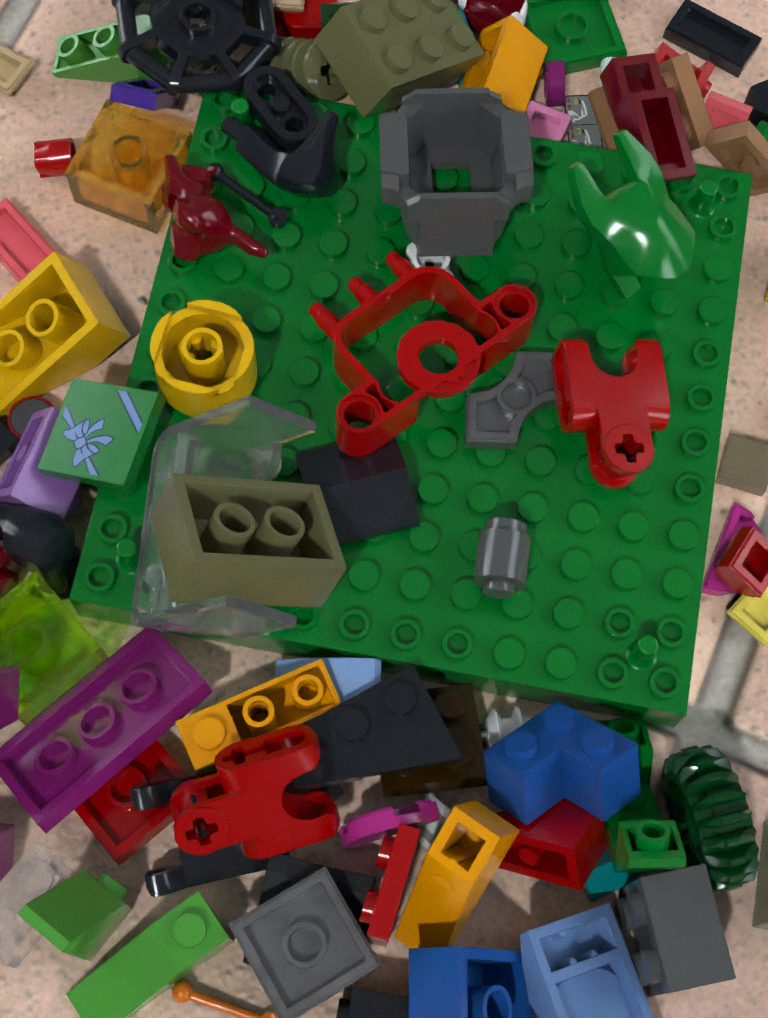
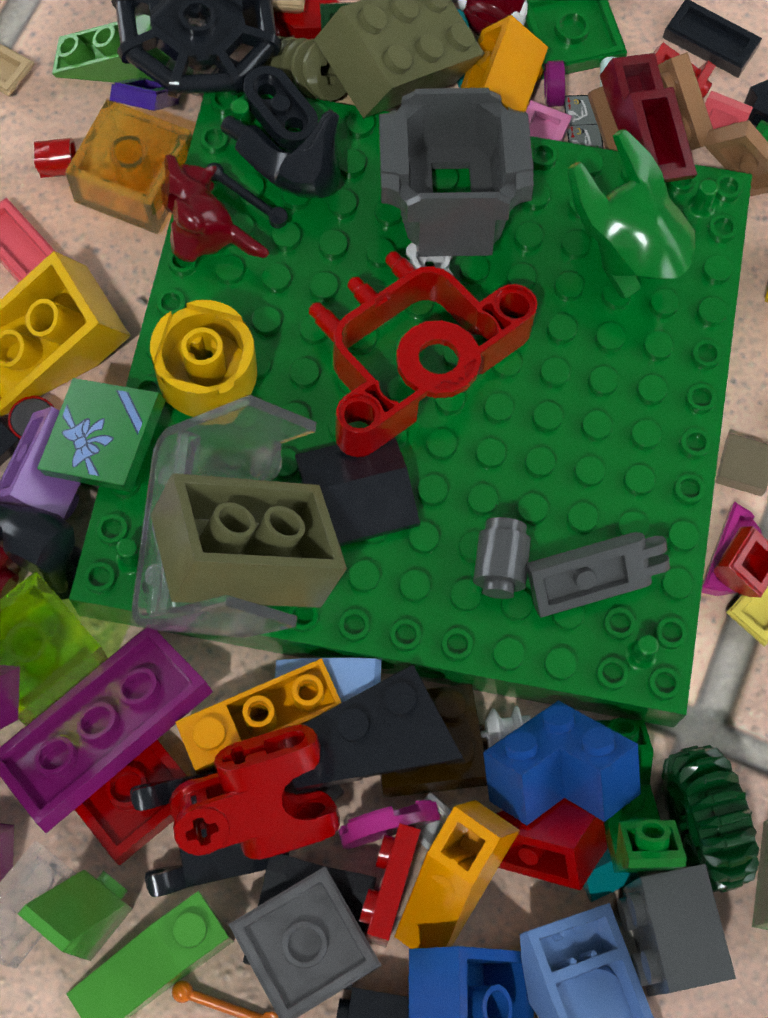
(499, 413): flat silver tile -> none
(596, 572): none -> dark grey hinge
(611, 409): red piece -> none

